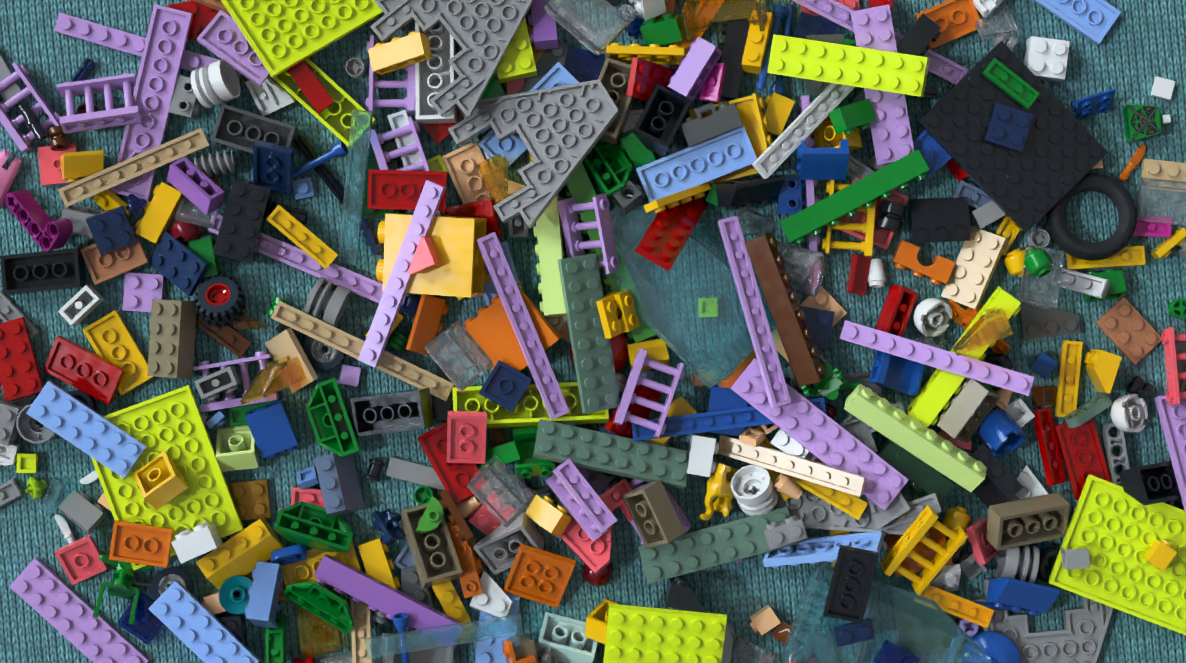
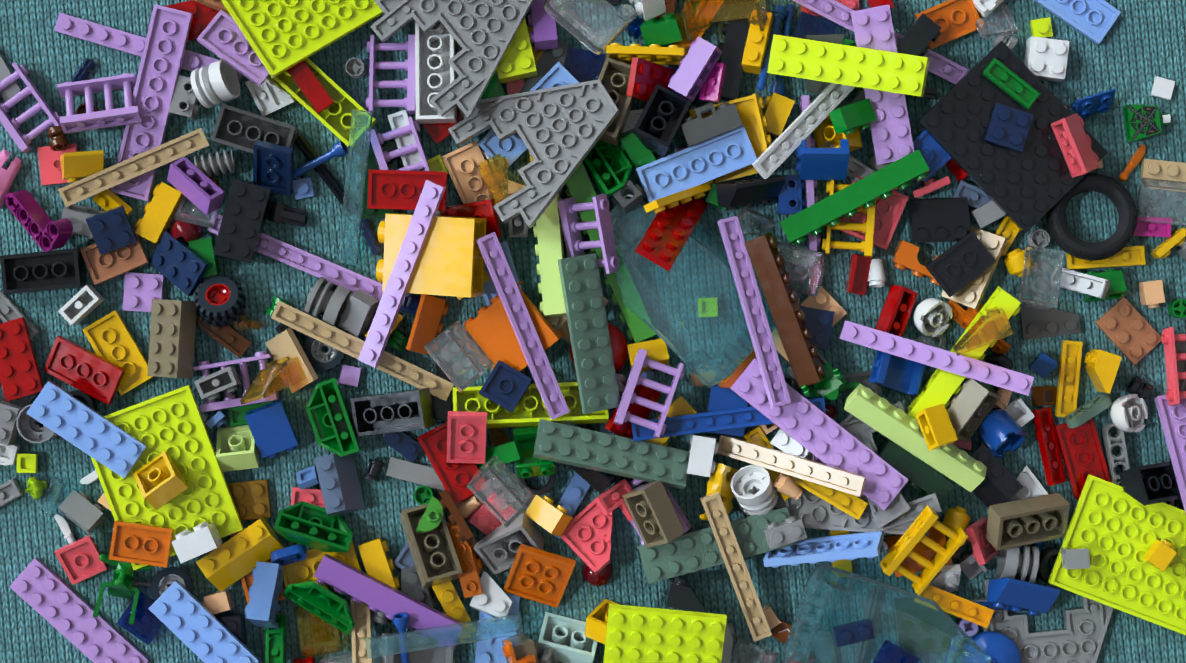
(32, 121): black pin -> none
(135, 205): clear blue piece -> none
(233, 604): teal dish -> none
(302, 236): yellow plate -> none
(358, 312): none -> light grey brick
(388, 524): dark blue hips -> none
(399, 53): yellow brick -> none
(403, 444): none -> dark blue plate
(424, 256): coral slope -> none
(581, 500): lavender fence -> none
(617, 313): yellow brick -> none
(736, 566): none -> tan plate
(752, 437): light nougat tile -> none
(850, 583): black tile -> none
(891, 216): black wheel -> none
(930, 186): none -> coral plate
(936, 427): none -> yellow brick
(960, 264): none -> black plate
(1038, 262): green head -> none
(1041, 27): none -> neon yellow plate
(1075, 145): none -> coral slope
(1151, 293): none -> light nougat brick

